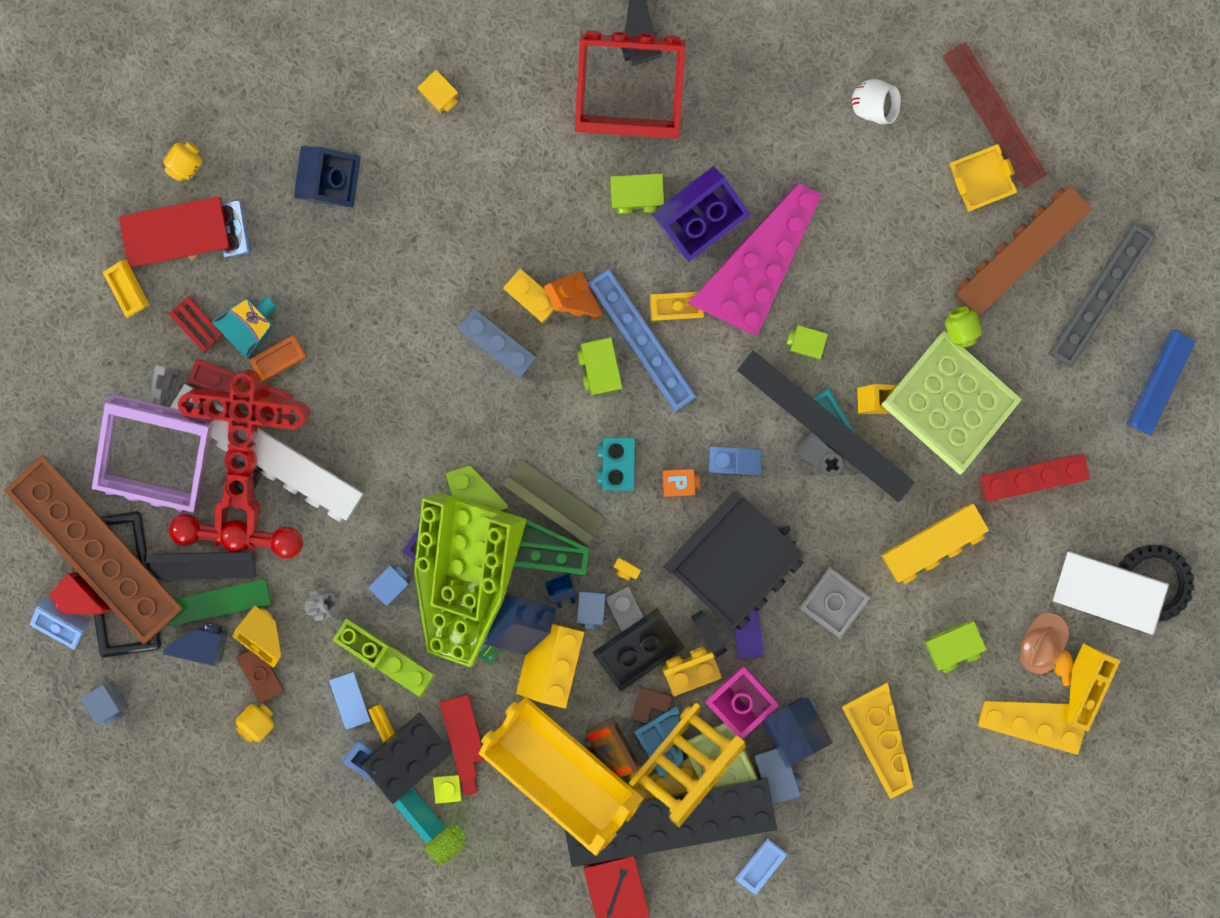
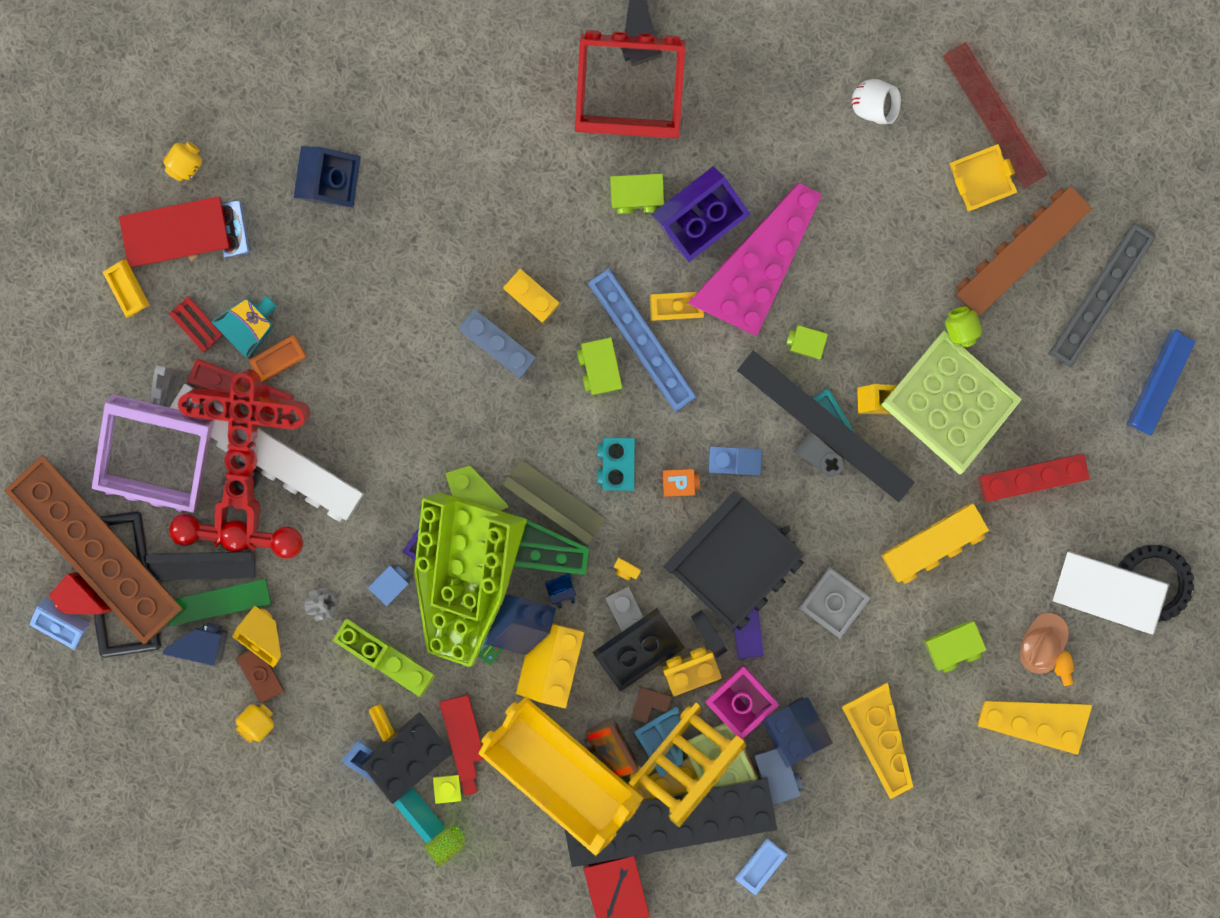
(105, 703): sand blue brick -> none
(350, 700): light blue tile -> none
(439, 92): yellow brick -> none
(573, 296): orange wing -> none
(591, 609): sand blue brick -> none
(1089, 683): yellow slope -> none

